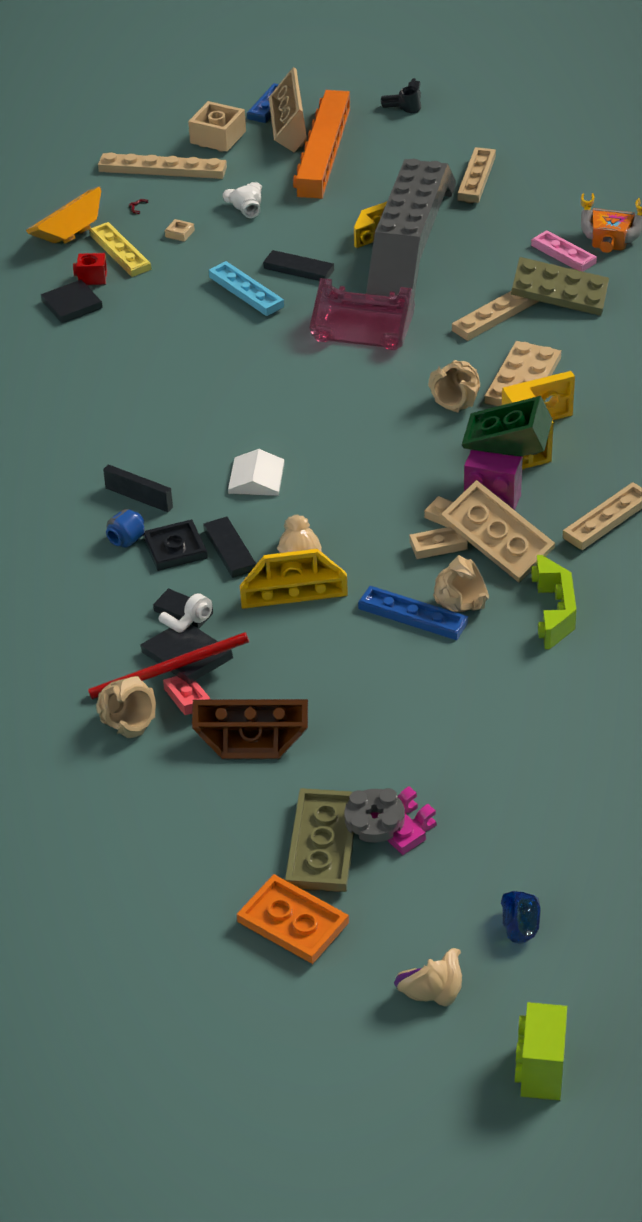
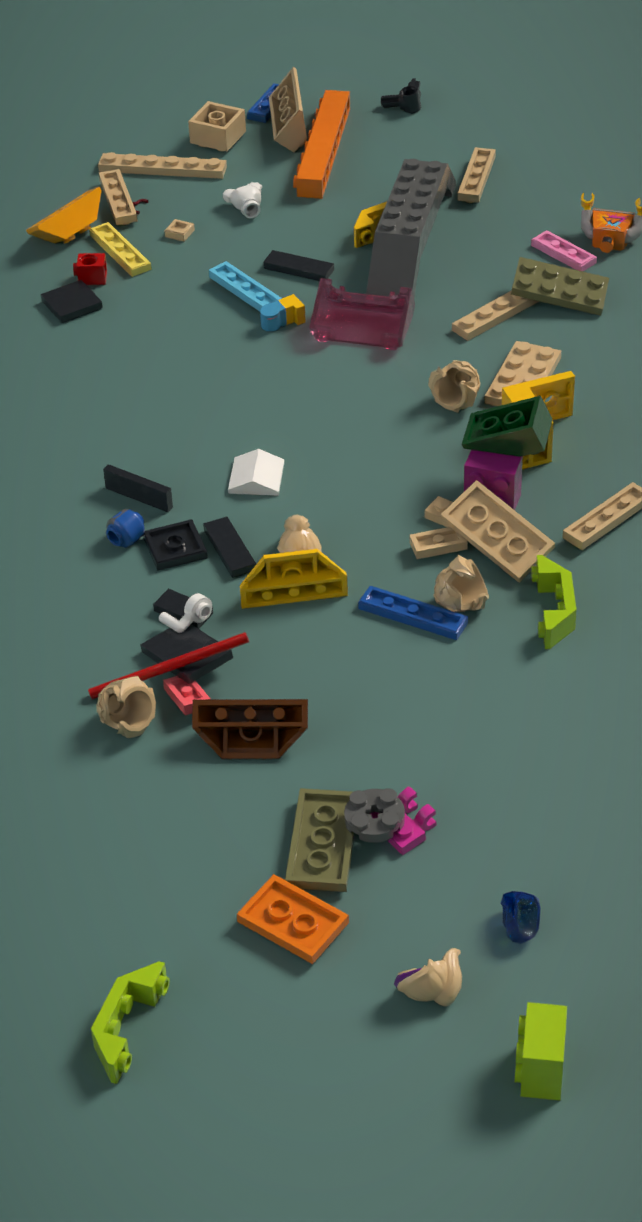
(118, 197): none -> tan plate
(141, 986): none -> lime slope
(282, 313): none -> leg

